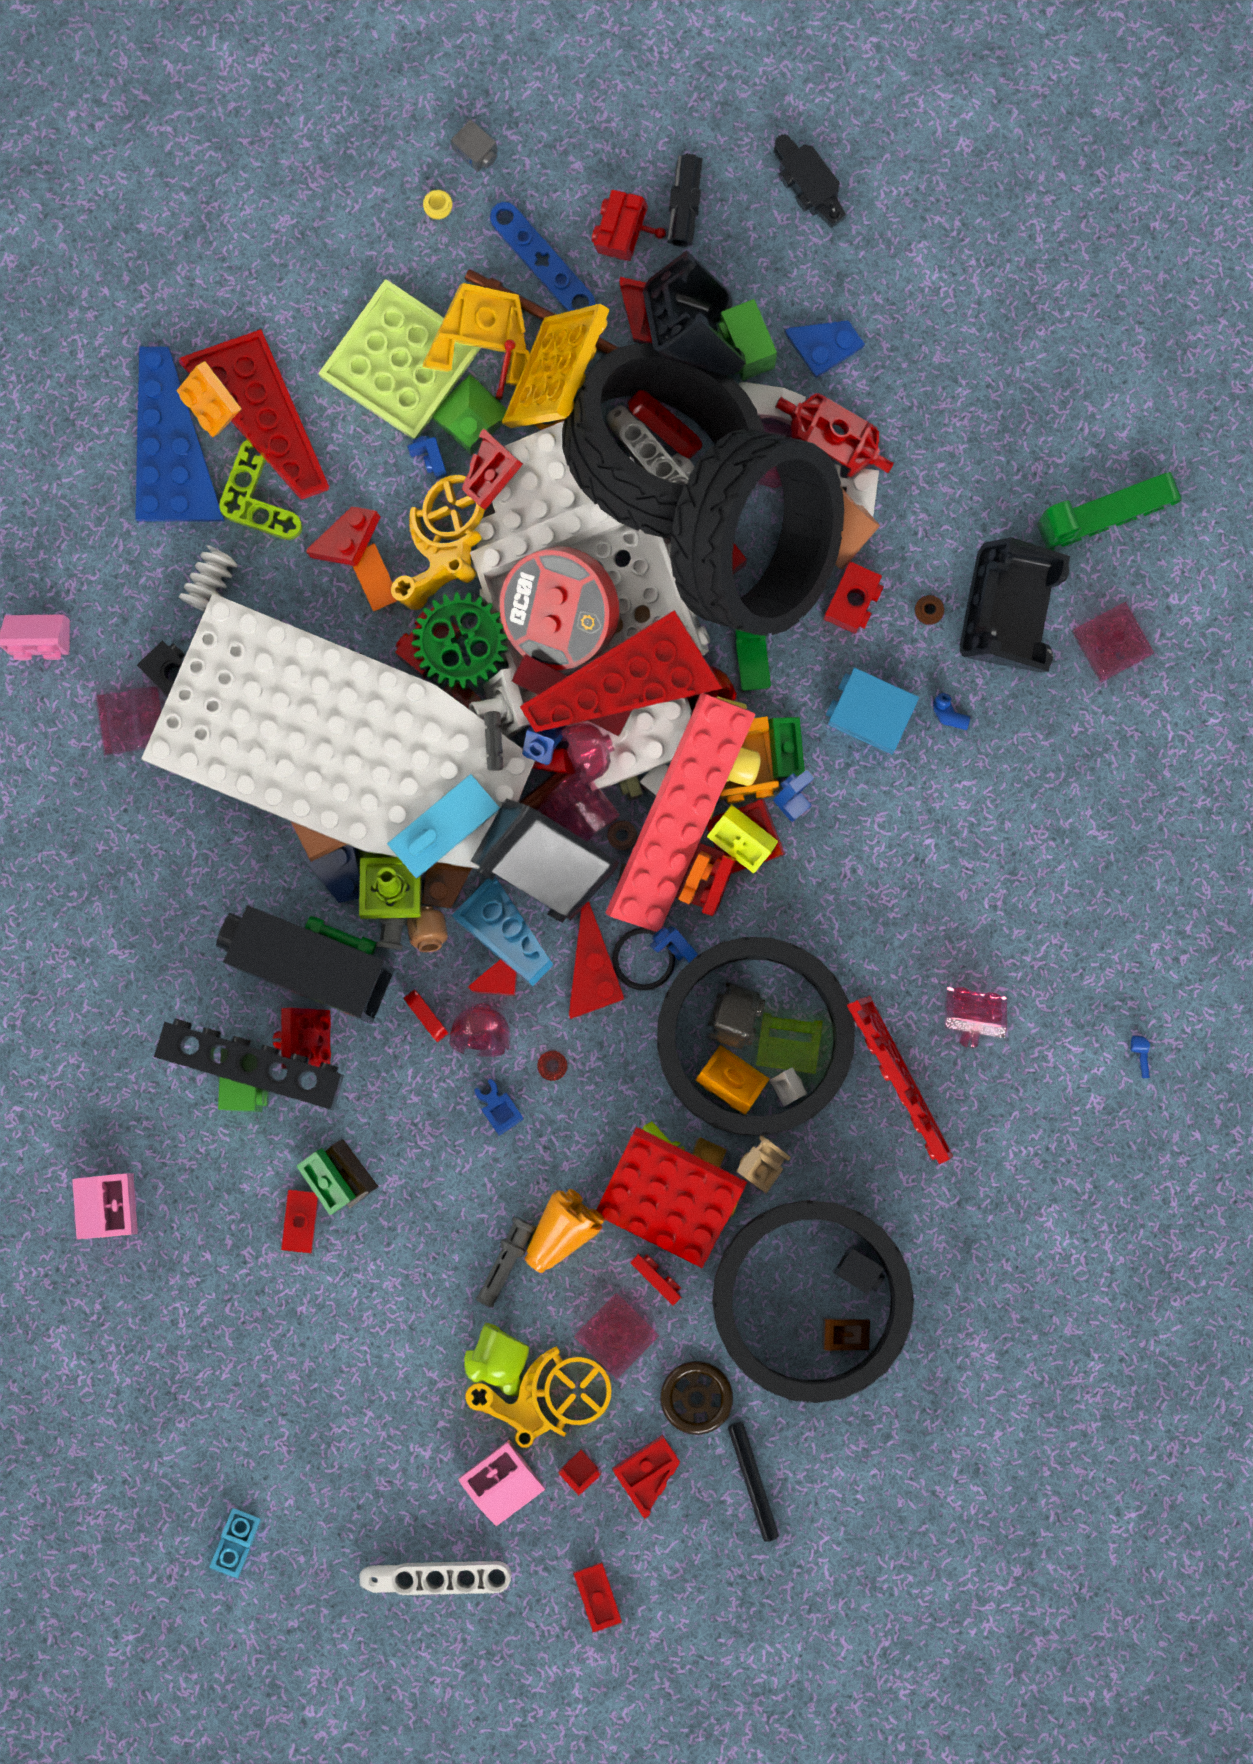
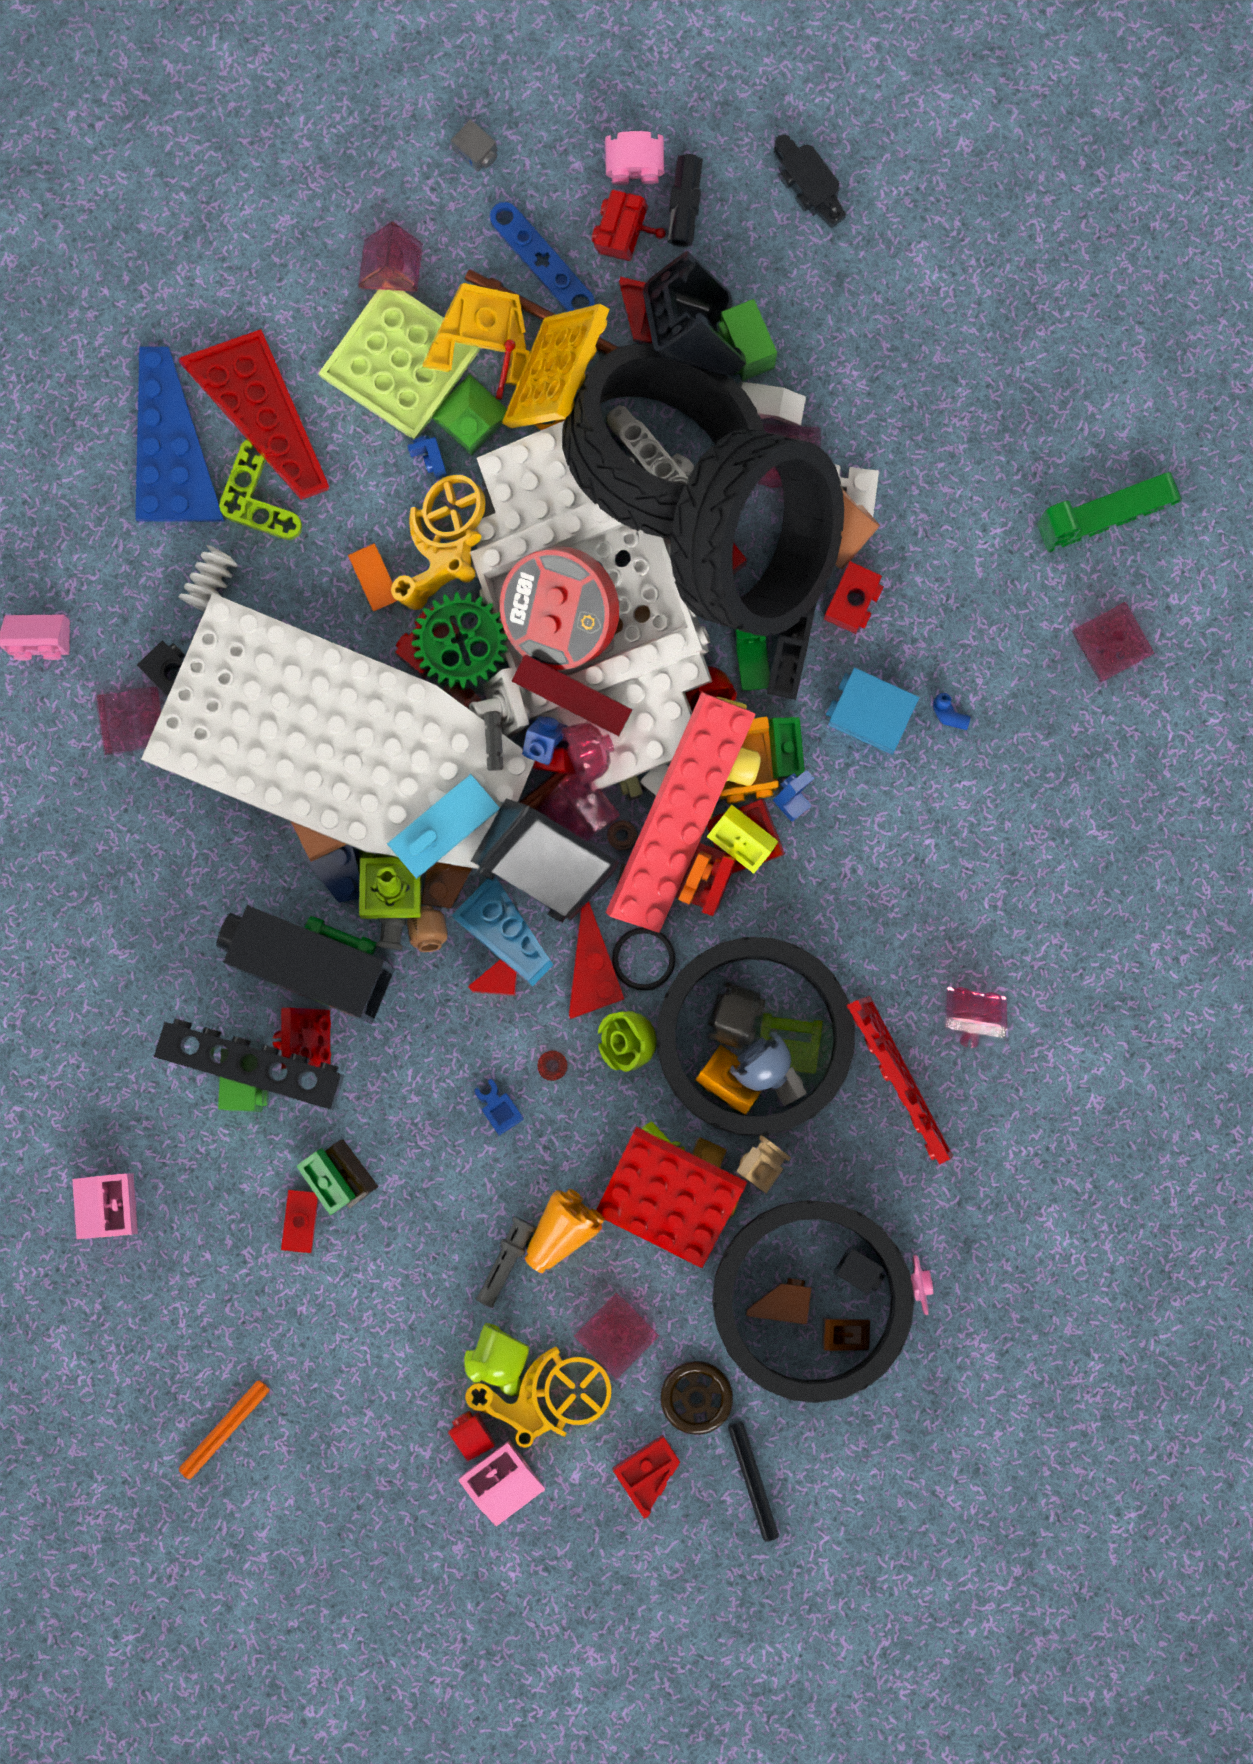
(208, 399): light orange plate -> none
(224, 1429): none -> orange axle
(235, 1543): medium azure slope -> none
(346, 537): red wing -> none
(388, 1579): white piece -> none
(391, 260): none -> clear pink slope
(425, 1015): red beam -> none
(437, 204): light yellow plate -> none
(471, 1435): none -> red slope
(480, 1030): clear pink cylinder -> none
(489, 470): wing -> none
(579, 1472): red panel -> none
(597, 1597): red plate -> none
(627, 1040): none -> lime cylinder
(634, 157): none -> bright pink brick
(640, 672): red wing -> none
(664, 424): red beam -> none
(666, 1287): red plate -> none
(679, 946): blue bracket -> none
(763, 1064): none -> sand blue cylinder
(783, 1303): none -> reddish brown slope
(790, 658): none -> black slope
(814, 423): red plate -> none
(824, 344): blue wing -> none
(921, 1284): none -> bright pink plate
(929, 619): reddish brown plate -> none
(1011, 604): black windscreen -> none
(1141, 1045): blue hand -> none

